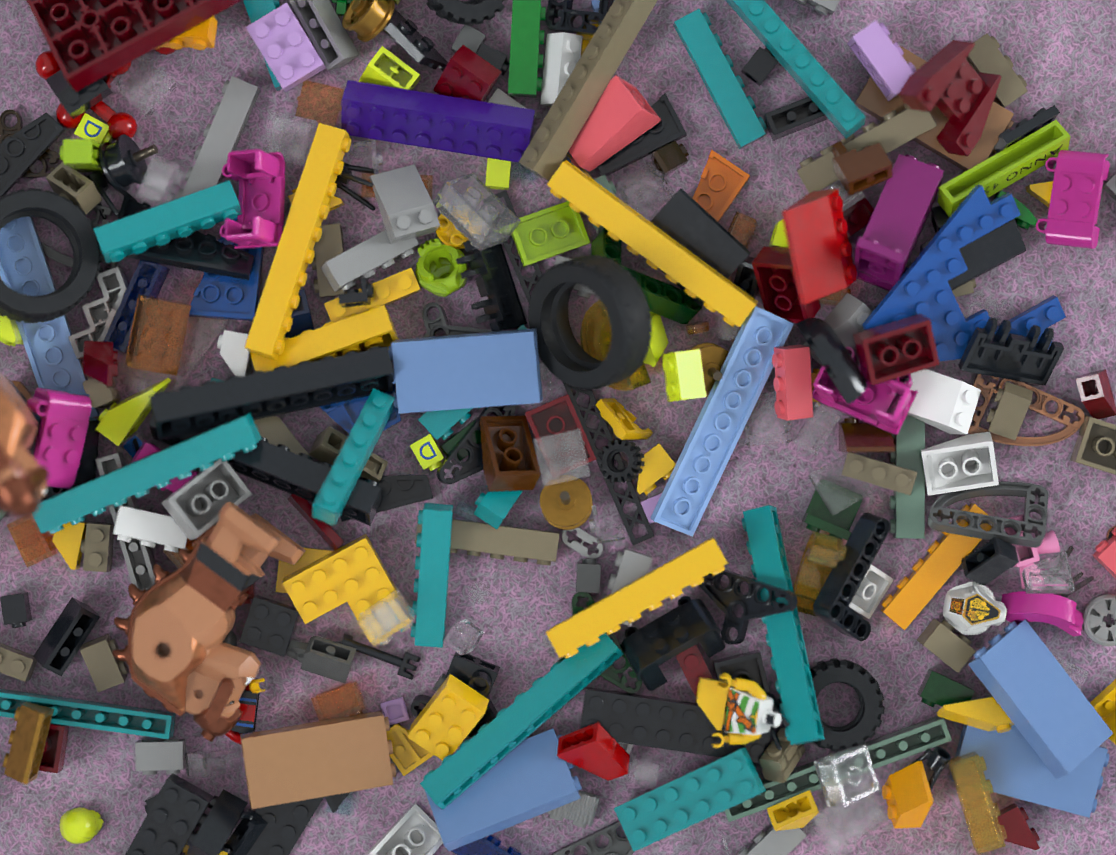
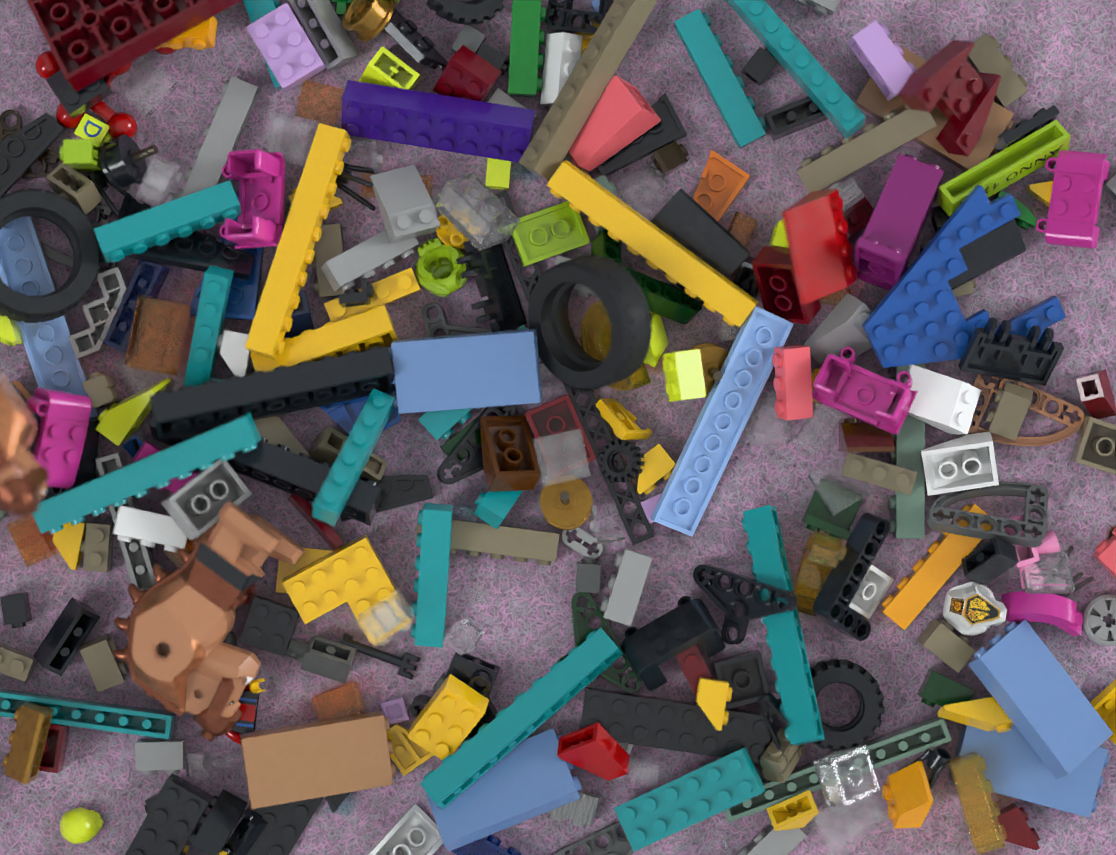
(100, 361): dark red slope -> none
(208, 325): none -> teal brick
(427, 452): neon yellow brick -> none
(636, 597): yellow brick -> none
(697, 327): clear orange tile -> none
(747, 712): torso -> none
(833, 353): black brick -> none
(860, 168): reddish brown hinge -> none
(896, 349): dark red brick -> none

